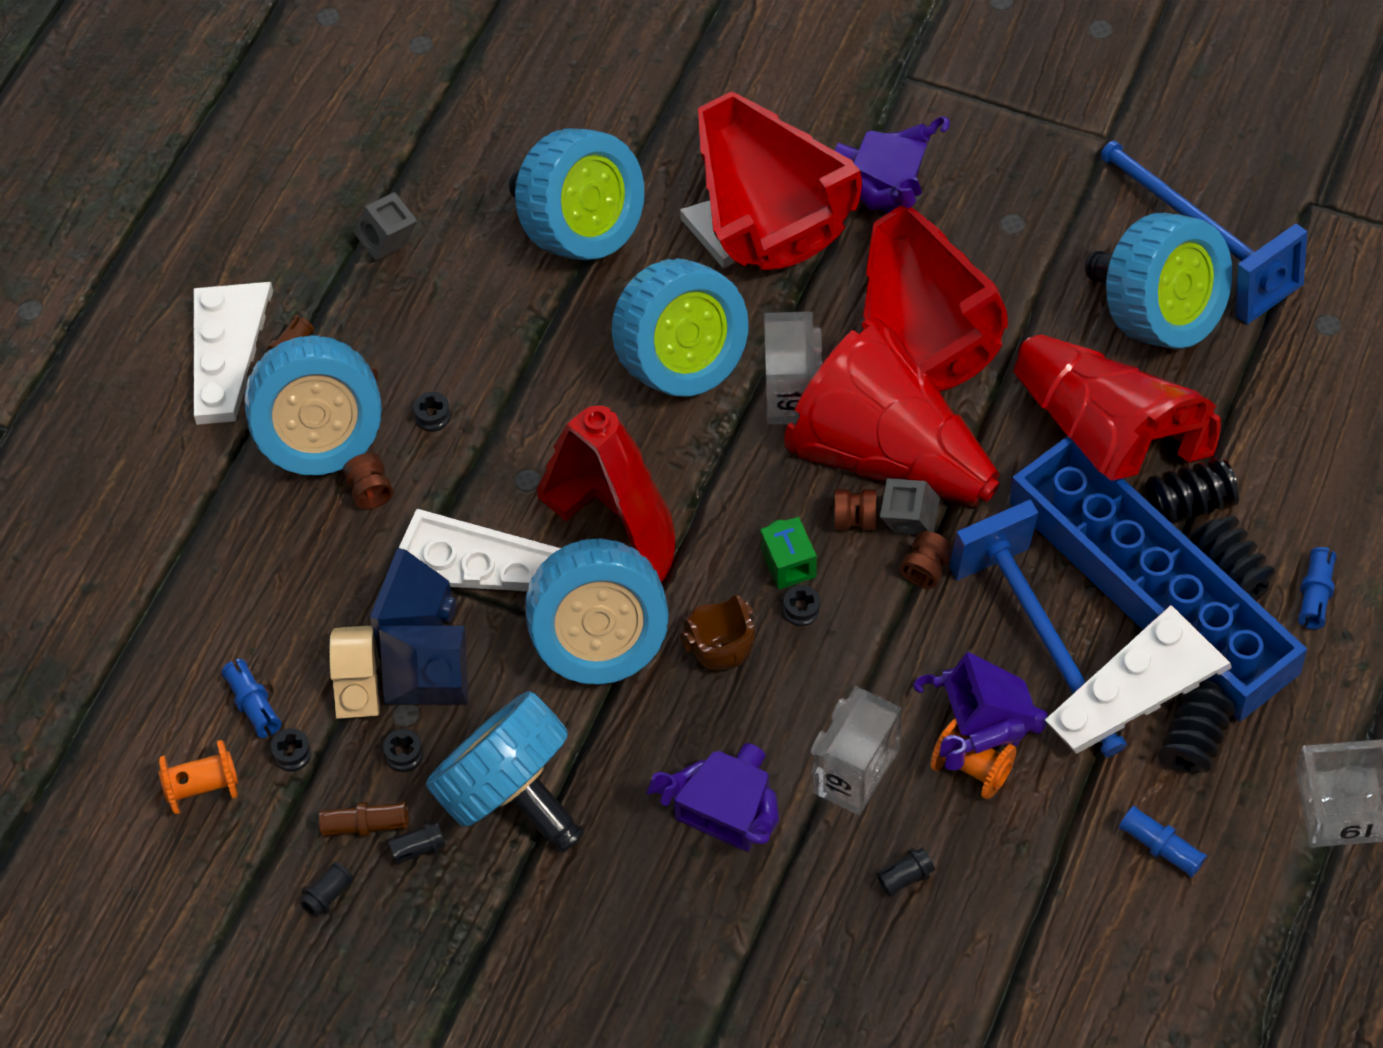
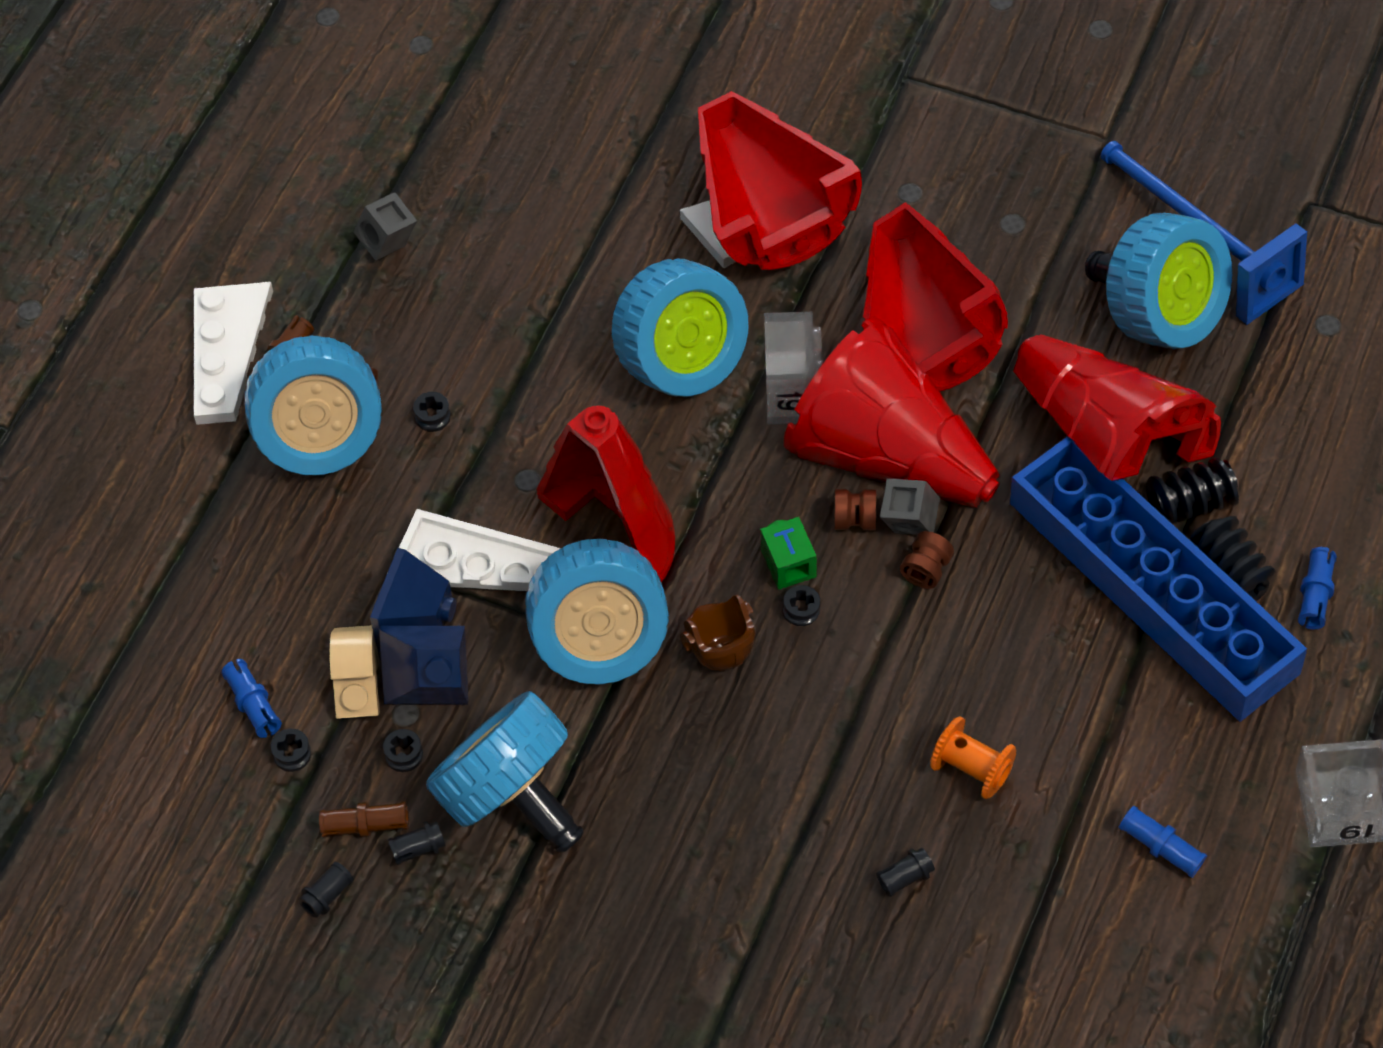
(202, 775): orange hose -> none
(367, 479): copper wheel -> none
(579, 193): dark azure wheel -> none
(723, 797): dark purple torso -> none
(856, 749): clear brick -> none
(891, 164): dark purple torso -> none
(988, 707): dark purple torso -> none
(995, 542): blue tile -> none
(1150, 670): white wing -> none
(1197, 729): black piece -> none

